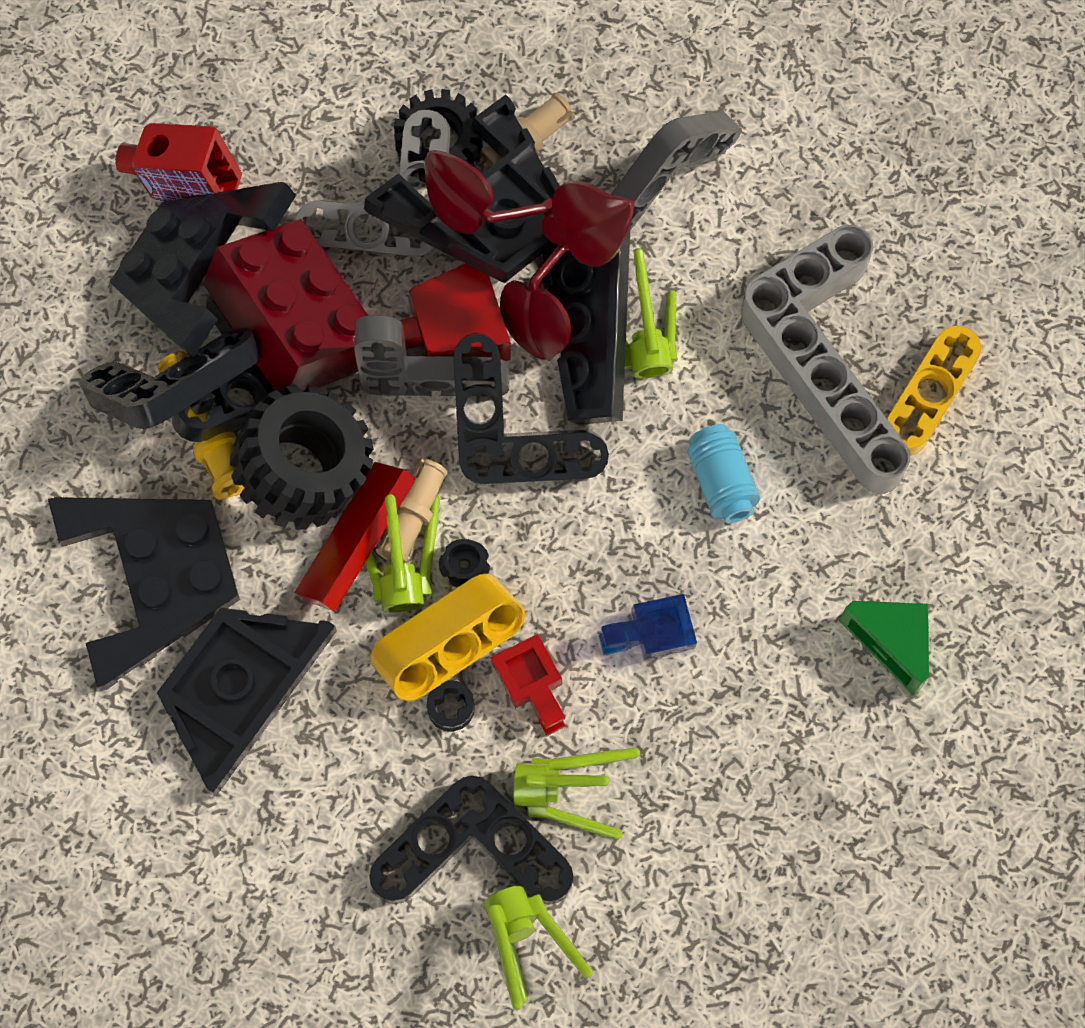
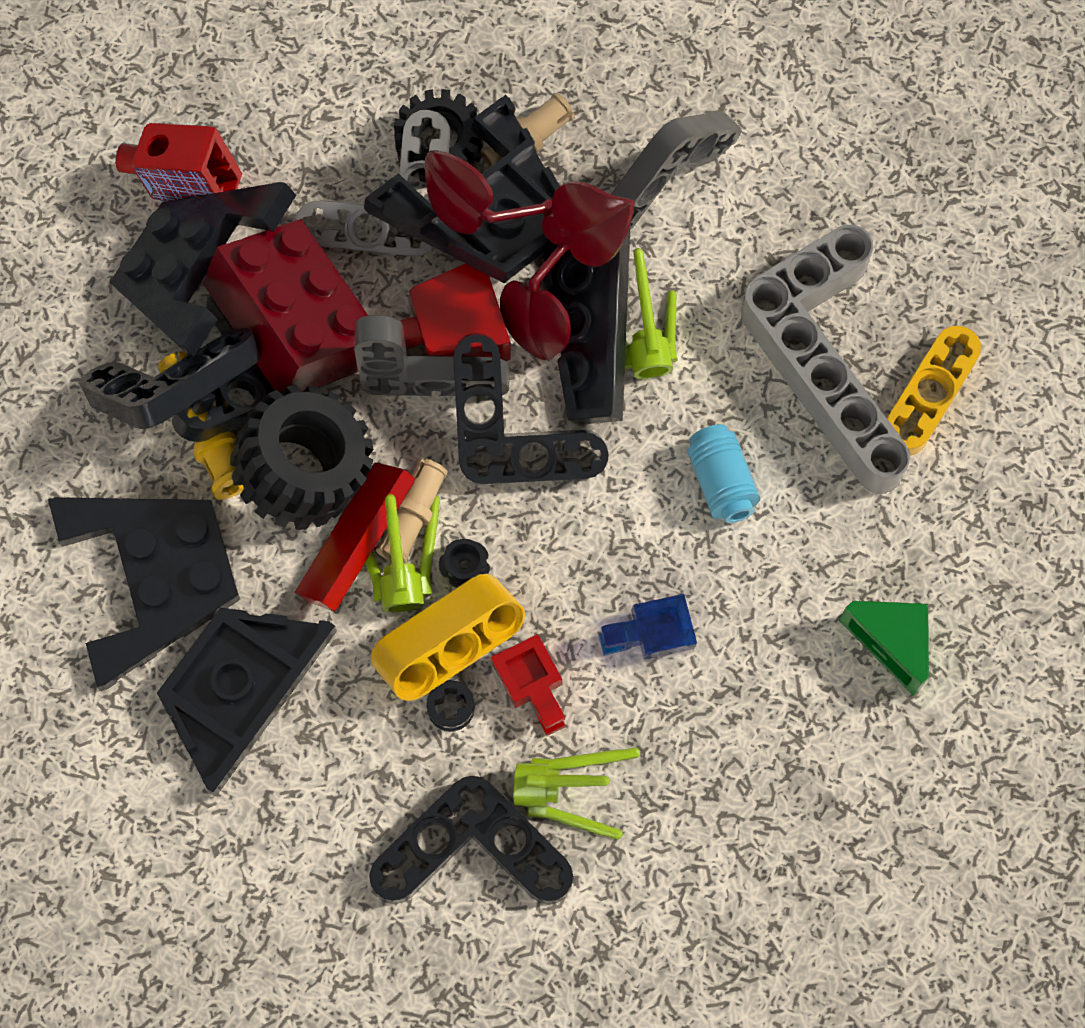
(512, 921): lime plant -> none

